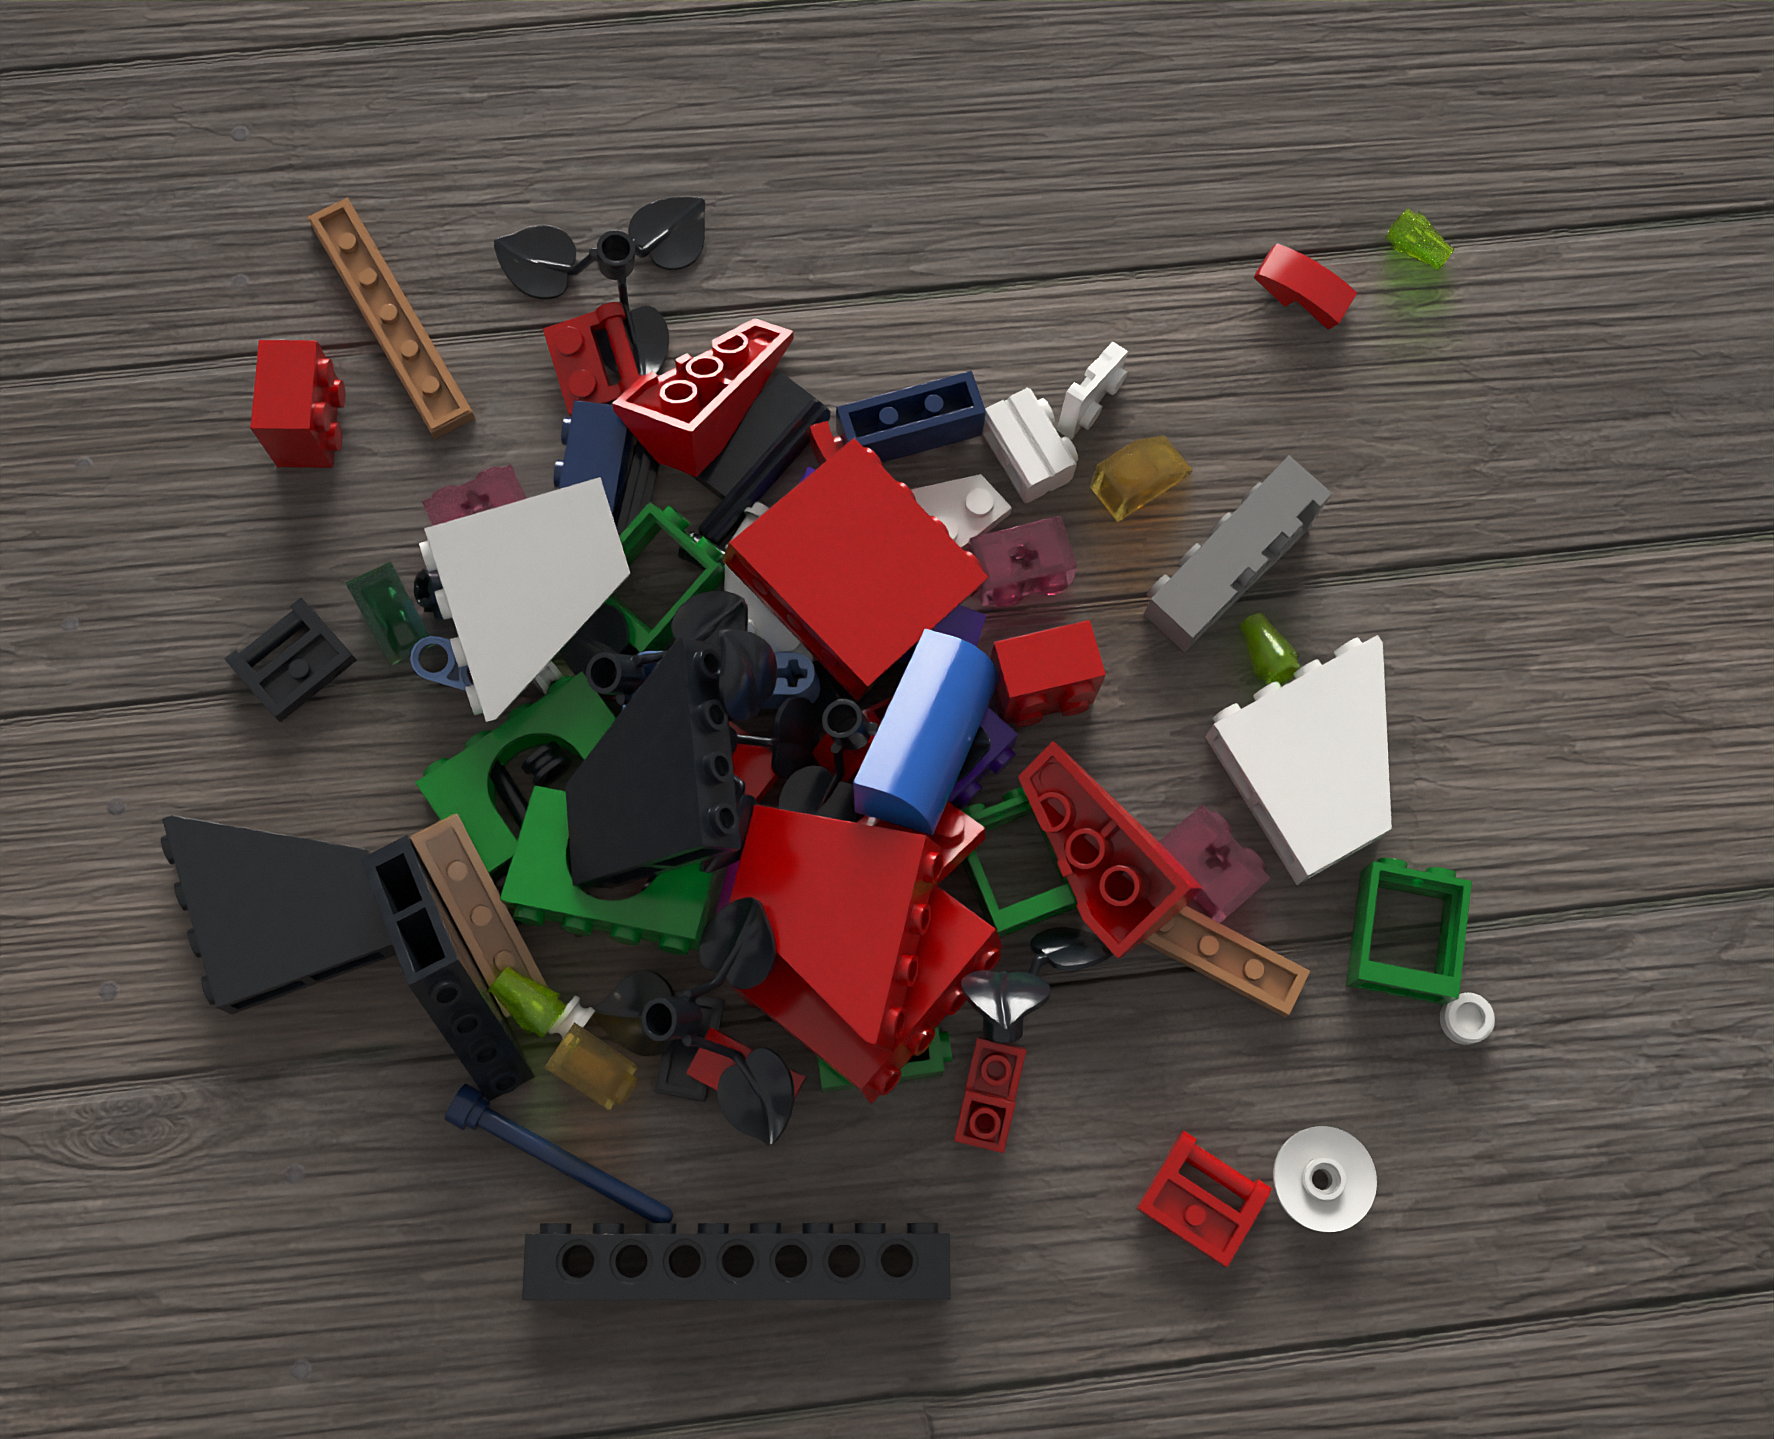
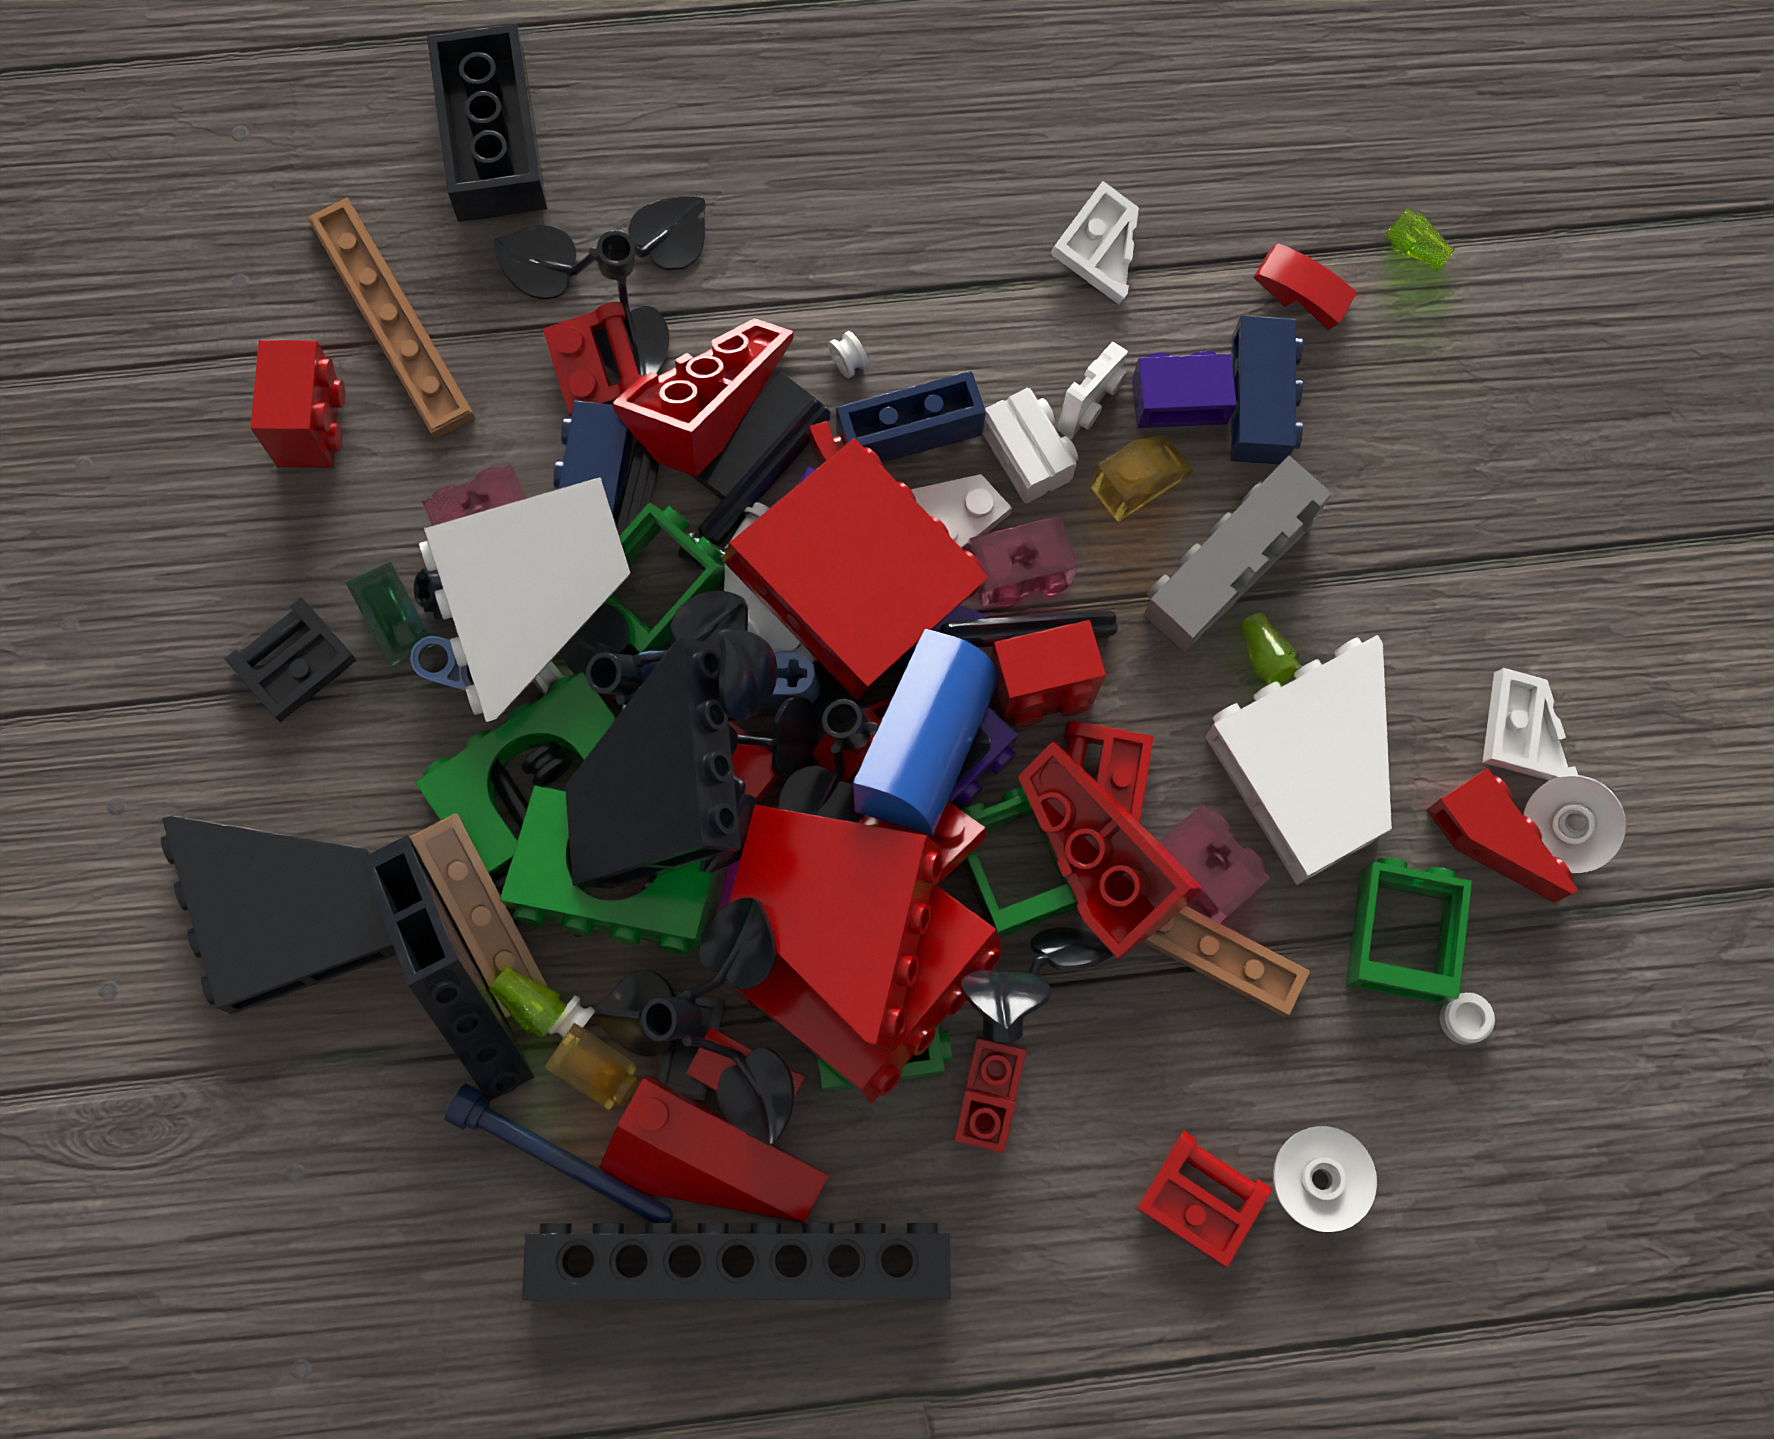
(486, 122): none -> black brick
(695, 1155): none -> red wedge
(848, 354): none -> white bush
(987, 631): none -> black axle
(1100, 242): none -> white wing
(1121, 762): none -> red plate
(1183, 390): none -> dark purple brick
(1265, 390): none -> dark blue brick
(1491, 830): none -> red slope
(1523, 727): none -> white wing
(1603, 818): none -> white dish

